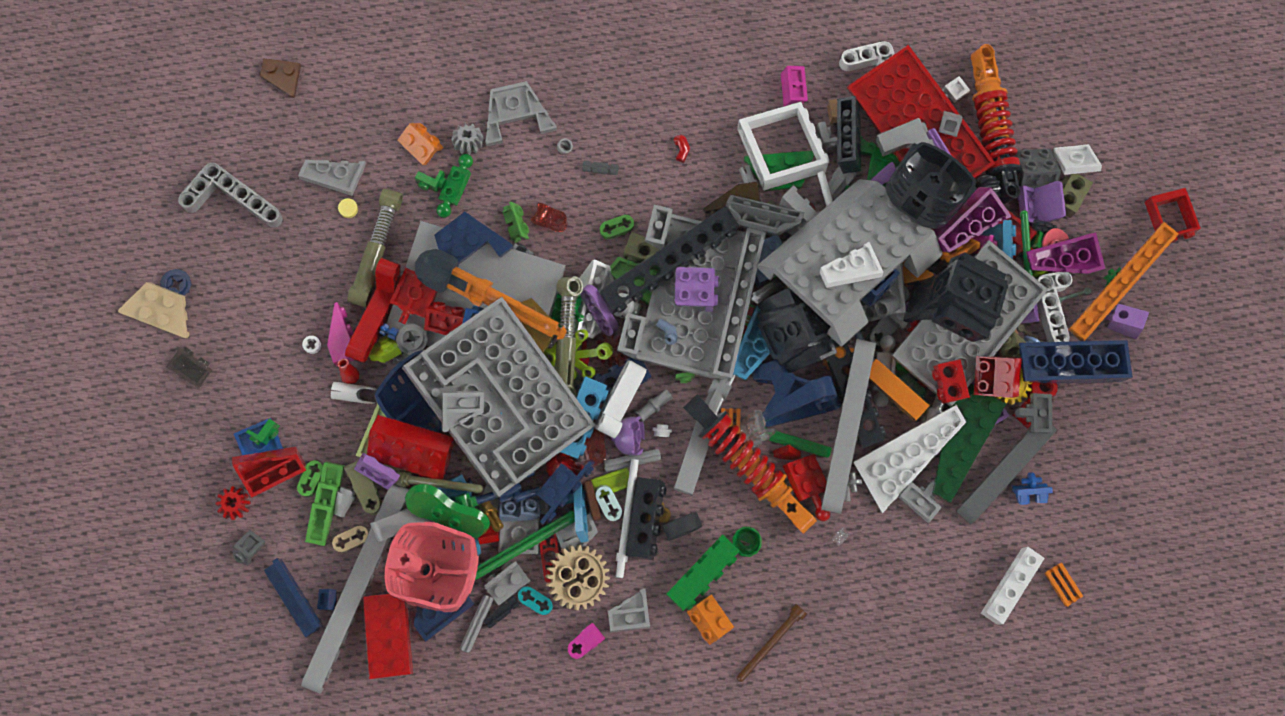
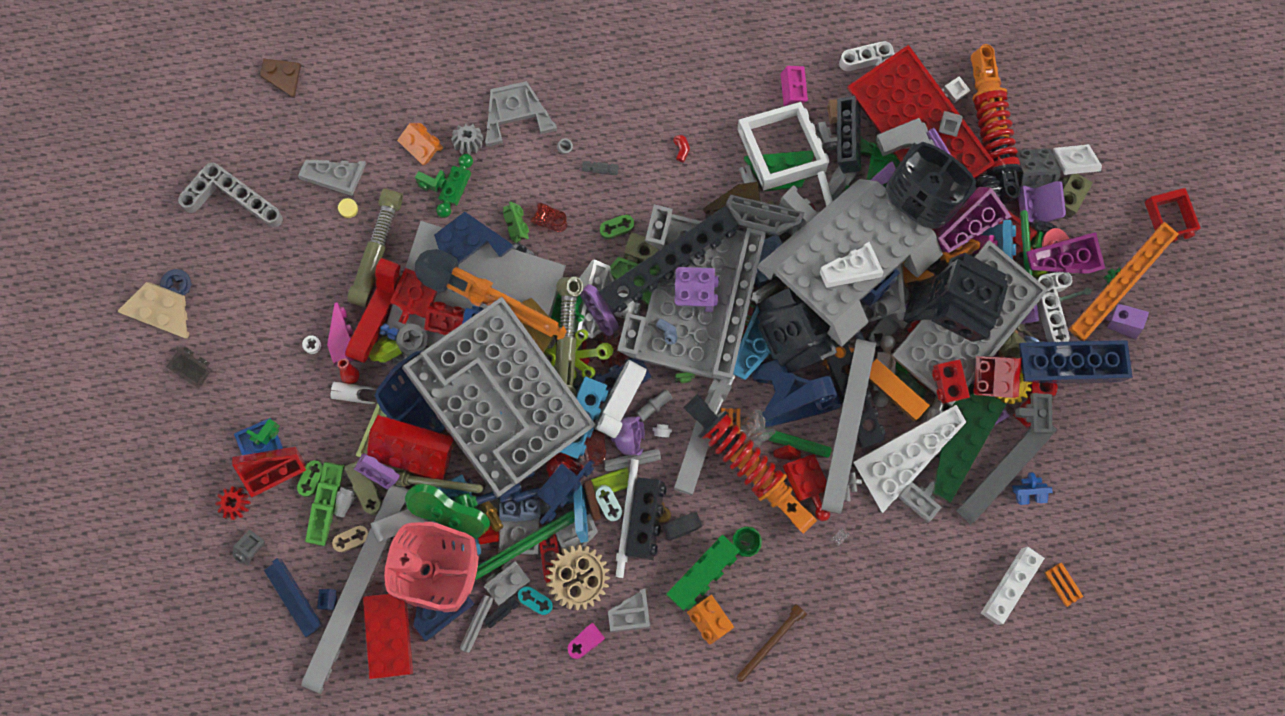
(460, 406): light grey wing -> none

